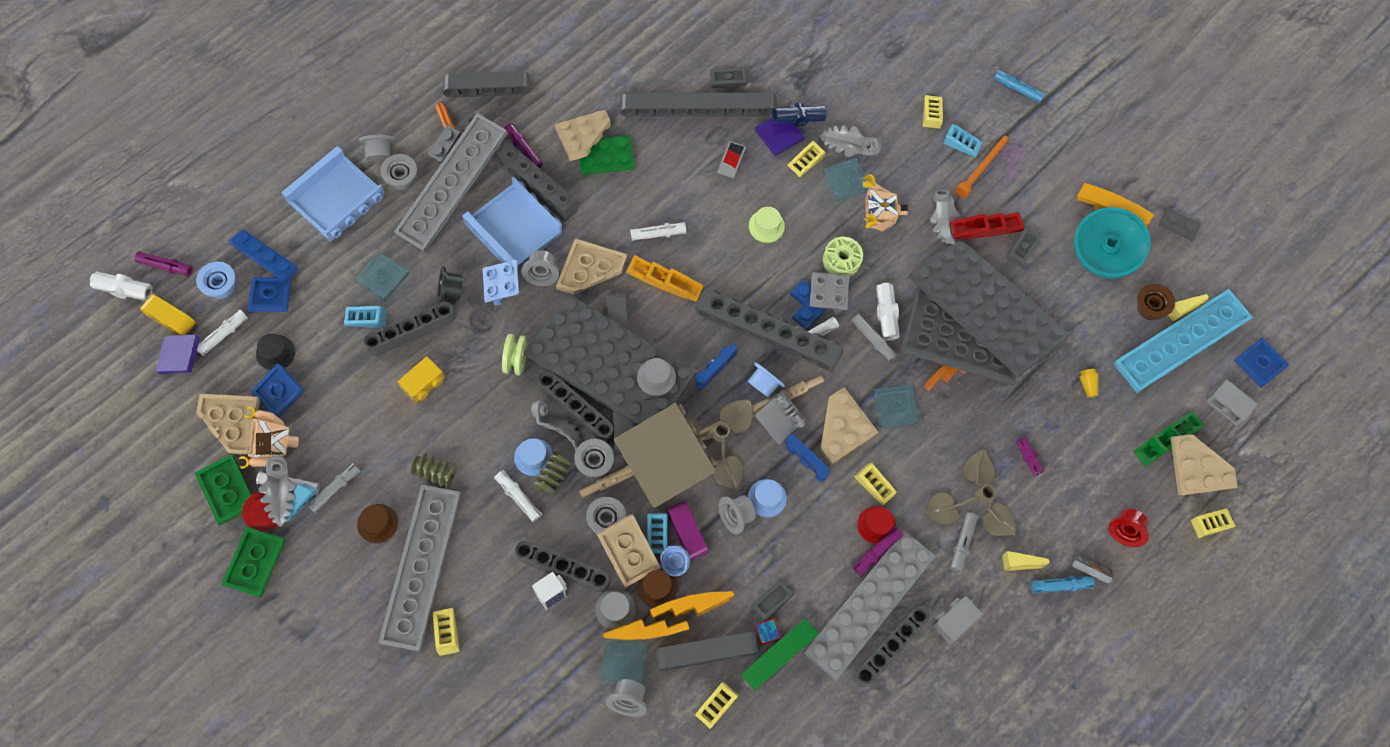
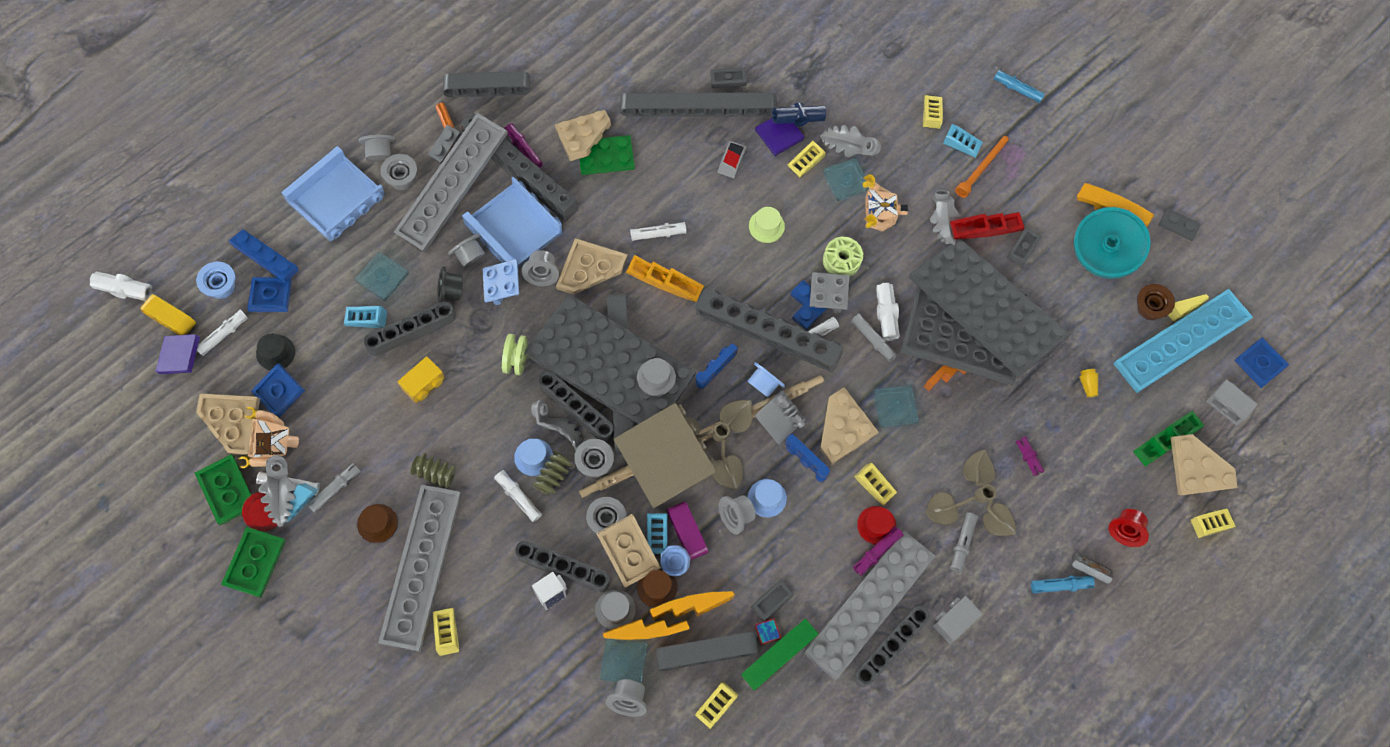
(172, 265): magenta pin -> none
(468, 251): none -> light grey piece
(1018, 561): light yellow slope -> none

